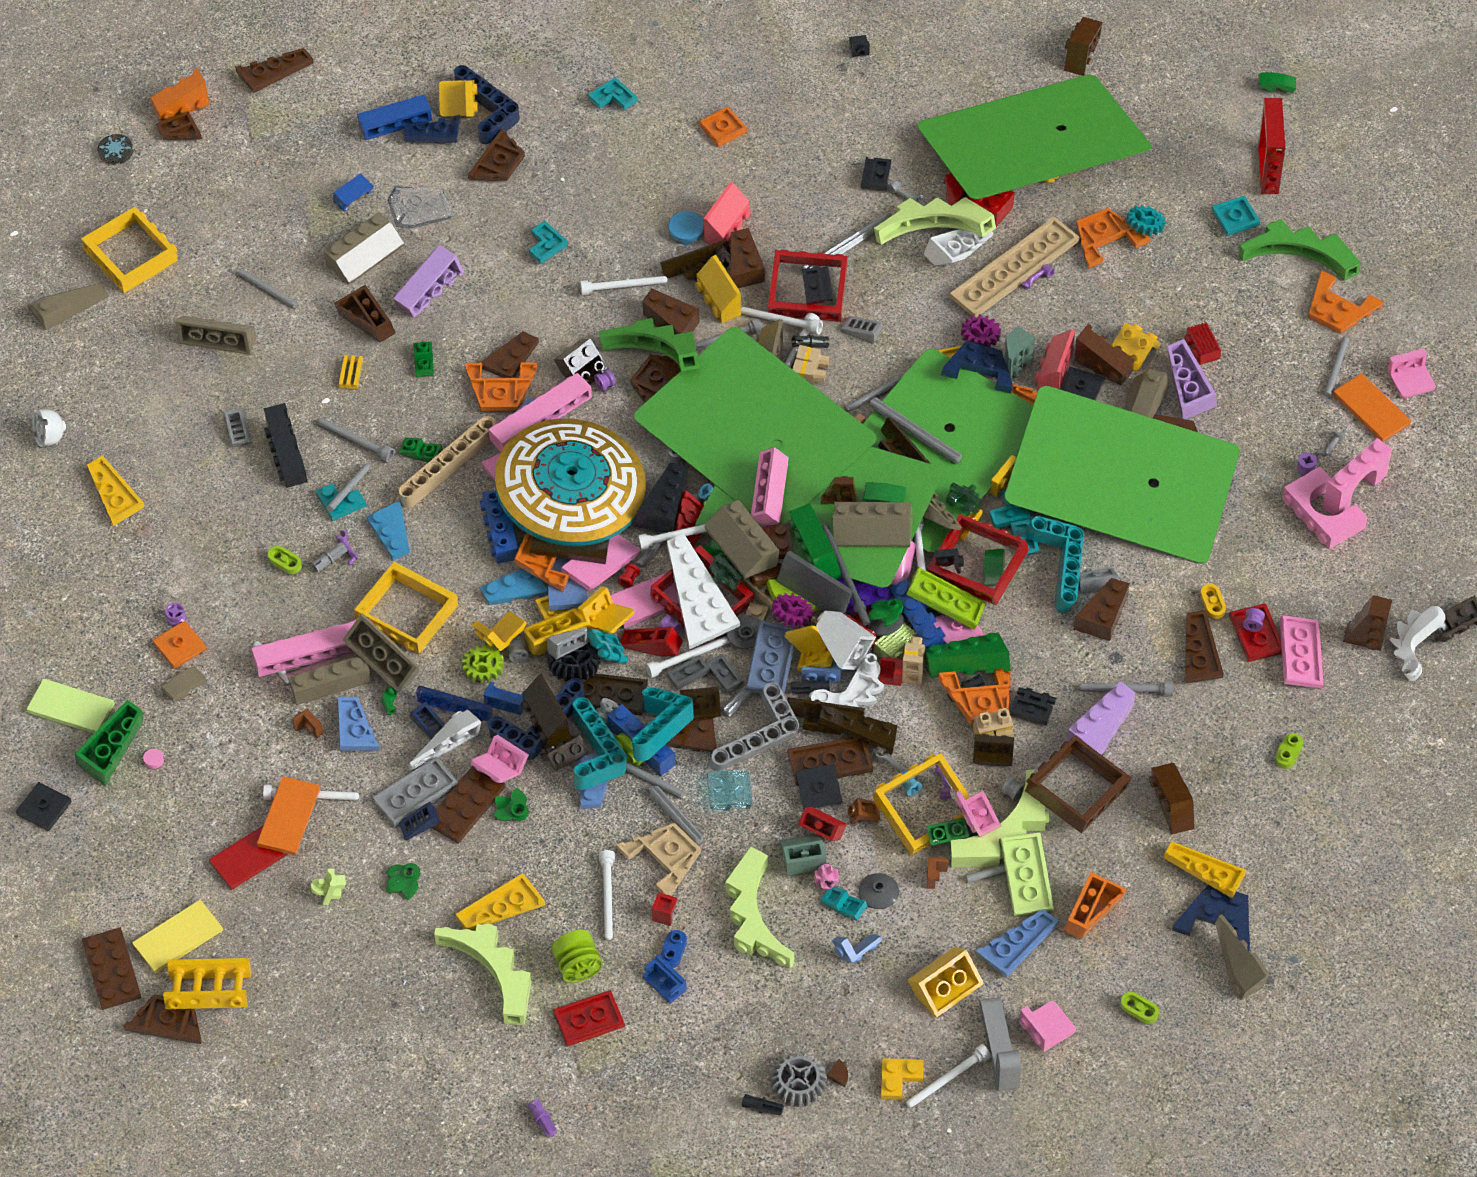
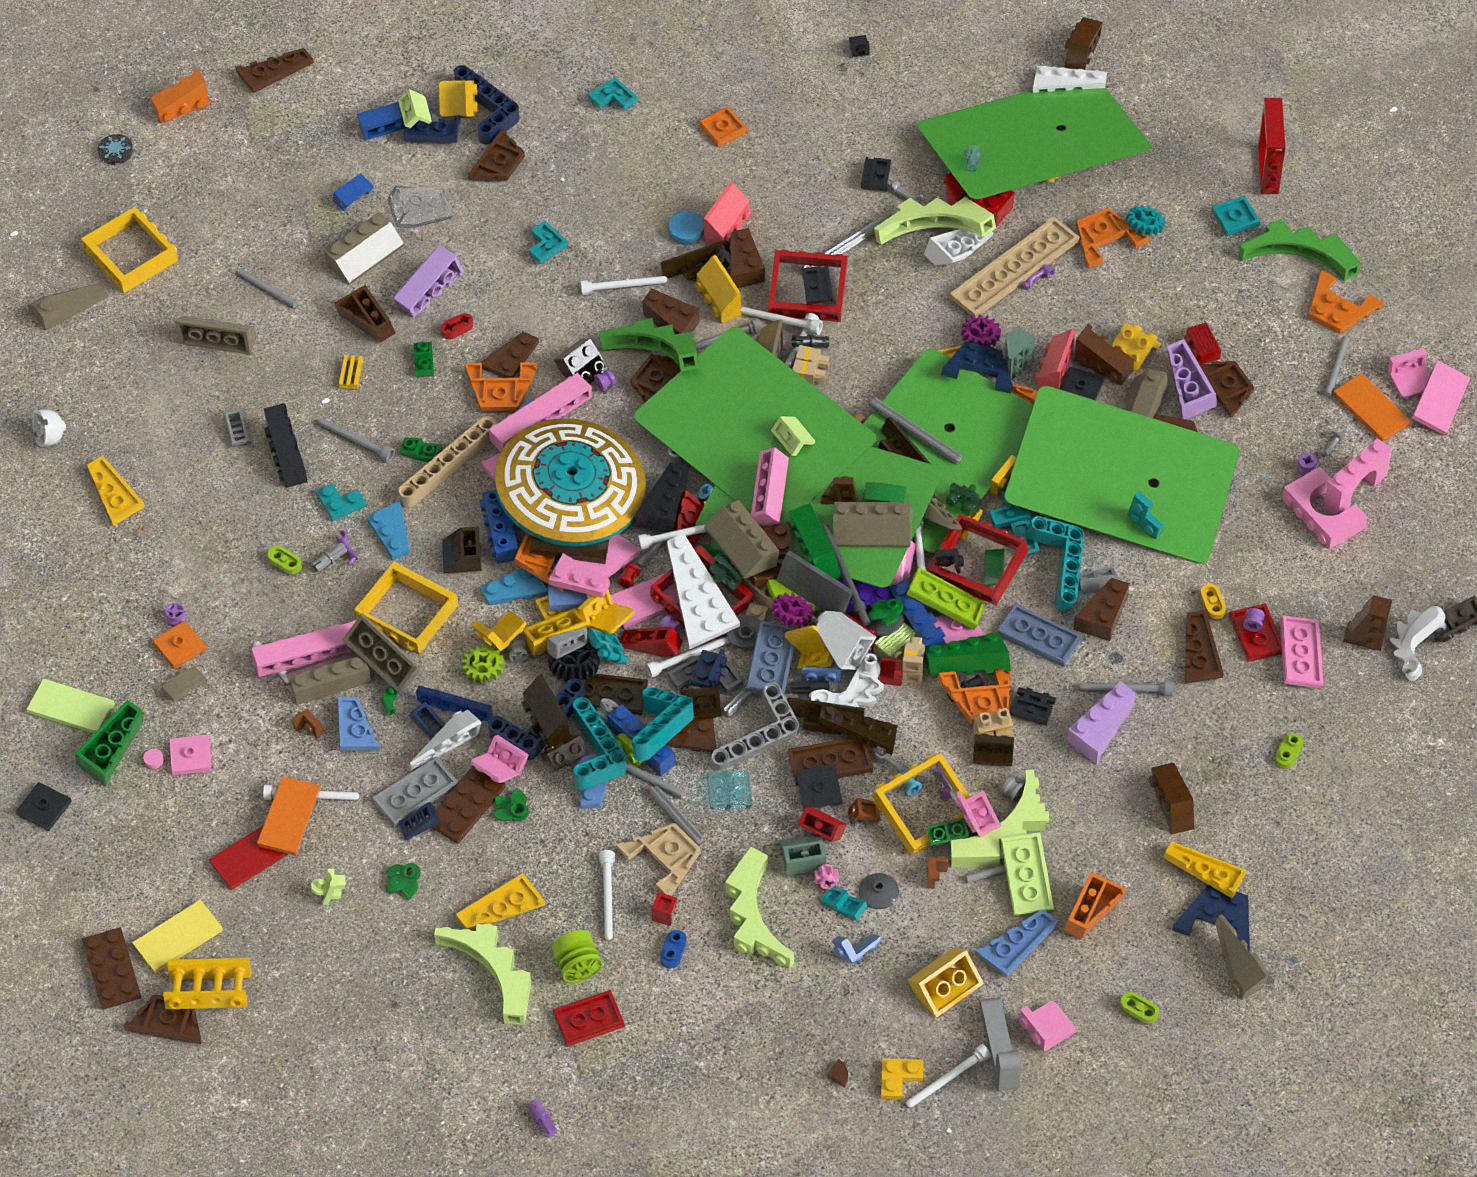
(179, 128): reddish brown wing -> none
(190, 754): none -> bright pink plate
(348, 487): light grey bar -> none
(414, 108): none -> yellowish green panel
(457, 326): none -> red beam
(462, 551): none -> dark brown slope
(503, 699): blue hinge -> none
(578, 577): none -> bright pink wing
(664, 979): blue hinge -> none
(708, 669): none -> dark blue bracket
(762, 1105): black axle -> none
(791, 434): none -> yellowish green panel
(799, 1071): light grey gear -> none
(869, 396): light grey bar -> none
(870, 336): light grey slope -> none
(972, 156): none -> clear light blue cone
(1039, 635): none -> sand blue tile
(1053, 78): none -> white wing
(1093, 760): reddish brown window -> none
(1140, 513): none -> teal plate
(1229, 384): none -> reddish brown wing
(1272, 81): green slope -> none
(1441, 398): none -> bright pink tile

